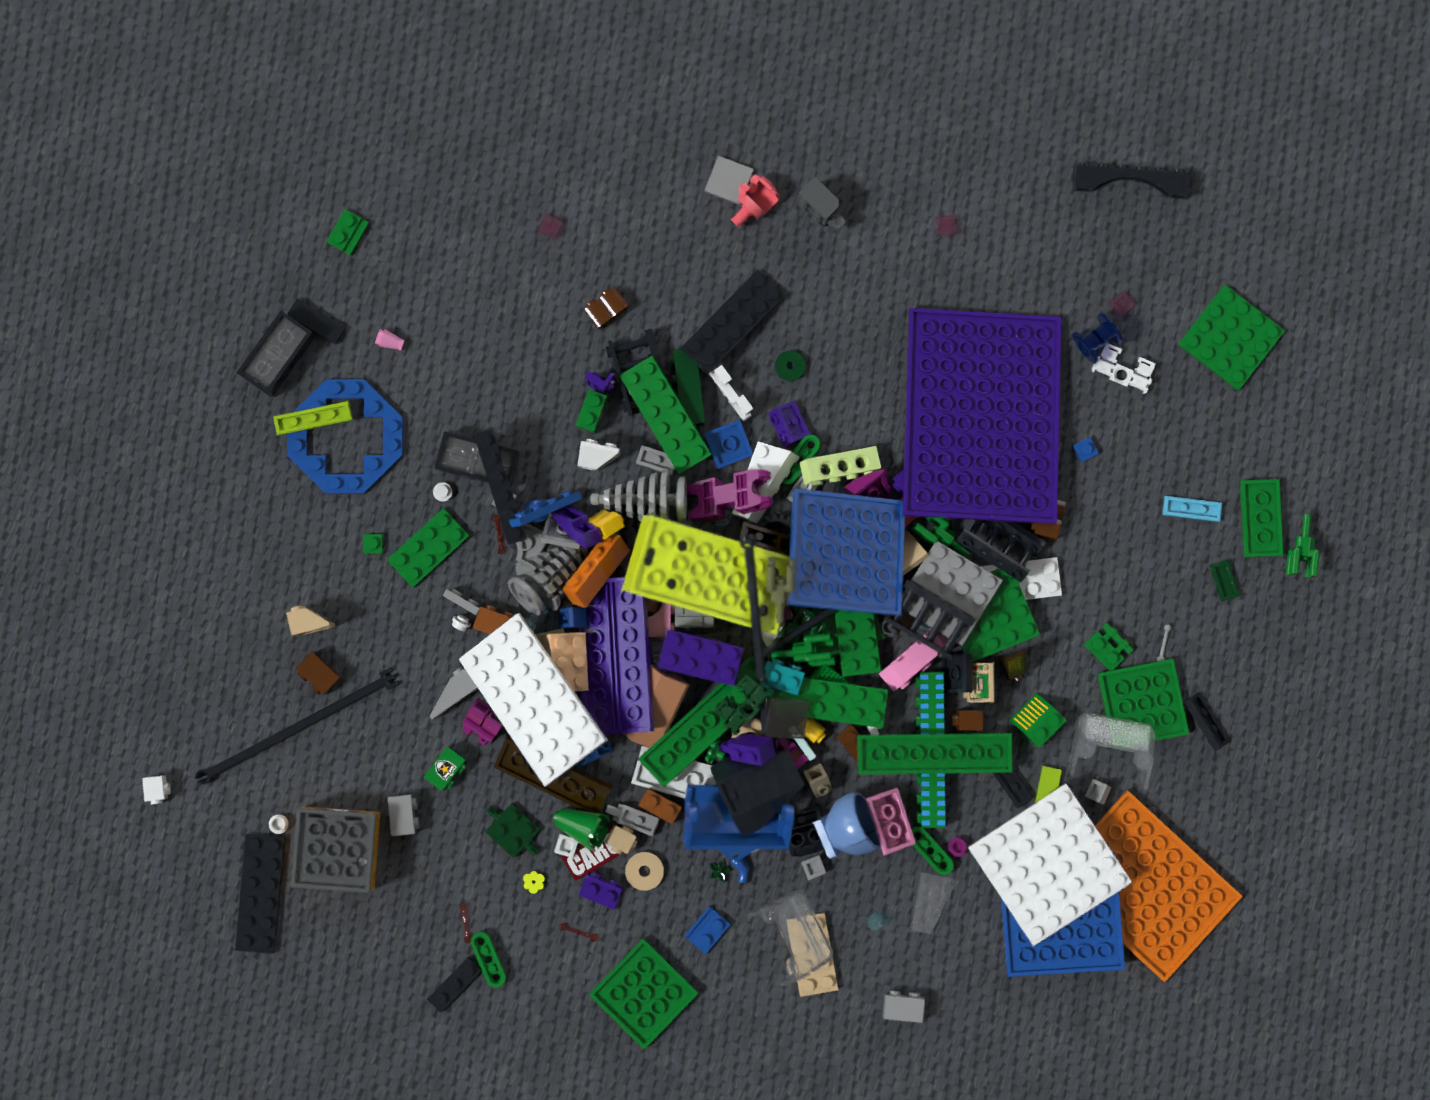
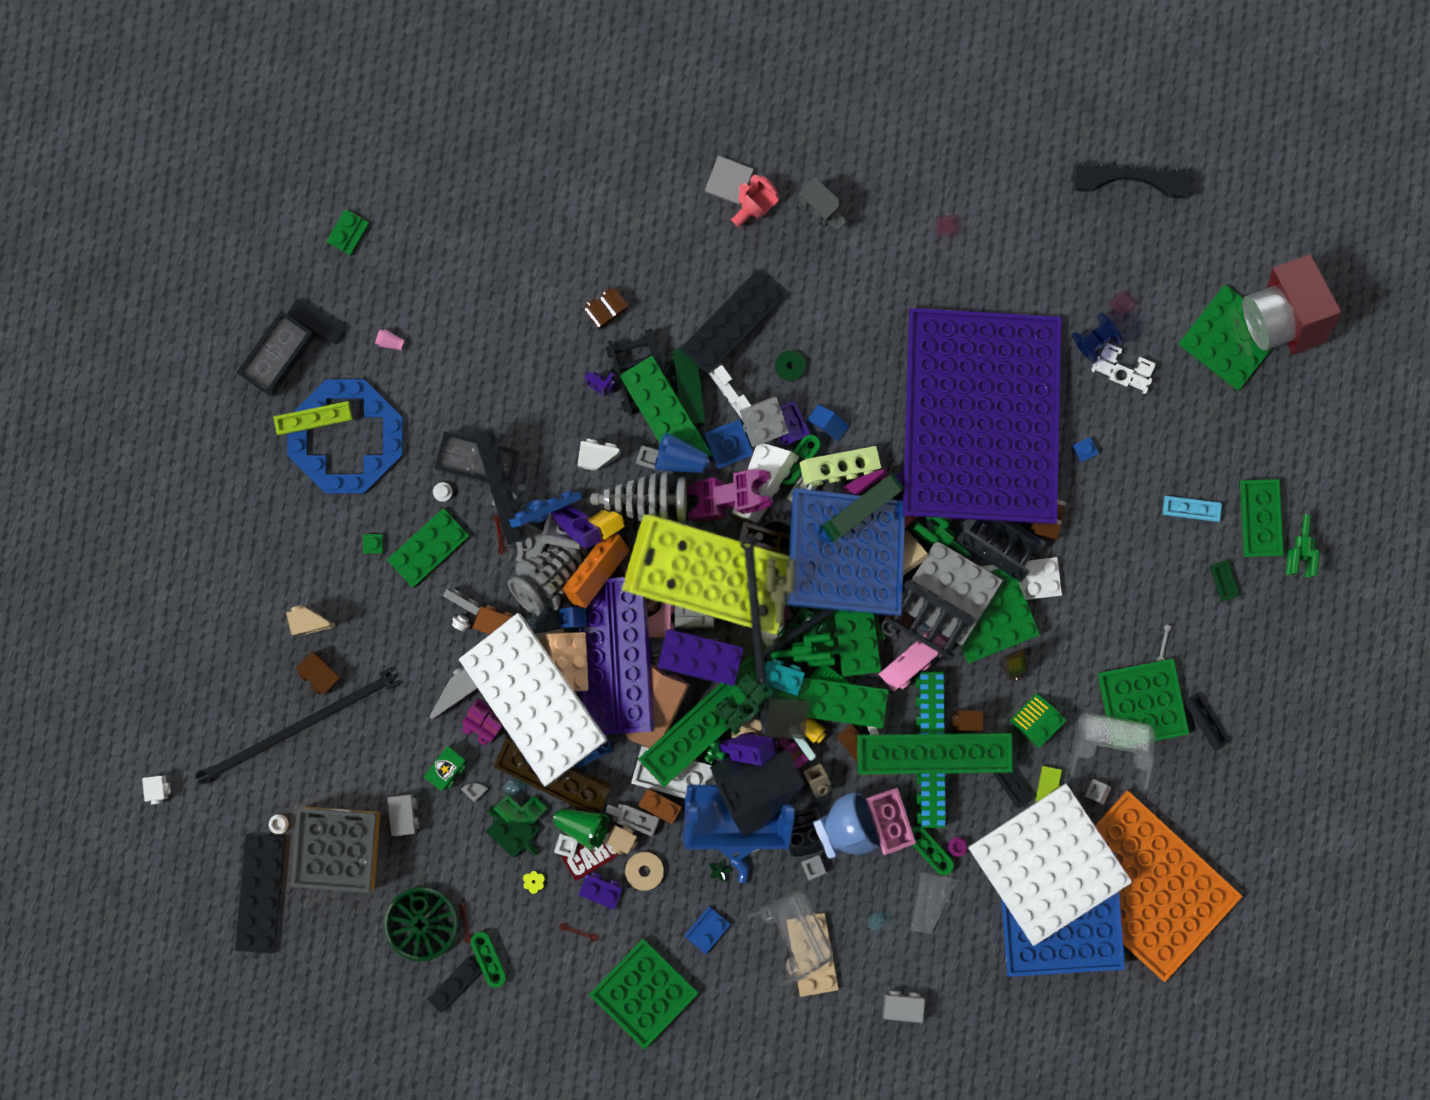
(425, 918): none -> dark green piece
(474, 791): none -> light grey tile
(512, 787): none -> clear light blue plate
(514, 813): none -> green tile
(549, 226): clear pink tile -> none
(591, 411): green brick -> none
(679, 456): none -> blue cone
(763, 421): none -> light grey plate
(828, 422): none -> blue slope
(862, 507): none -> dark green beam
(958, 674): black plate -> none
(982, 683): slope -> none
(1104, 651): green plate -> none
(1292, 308): none -> dark red piece

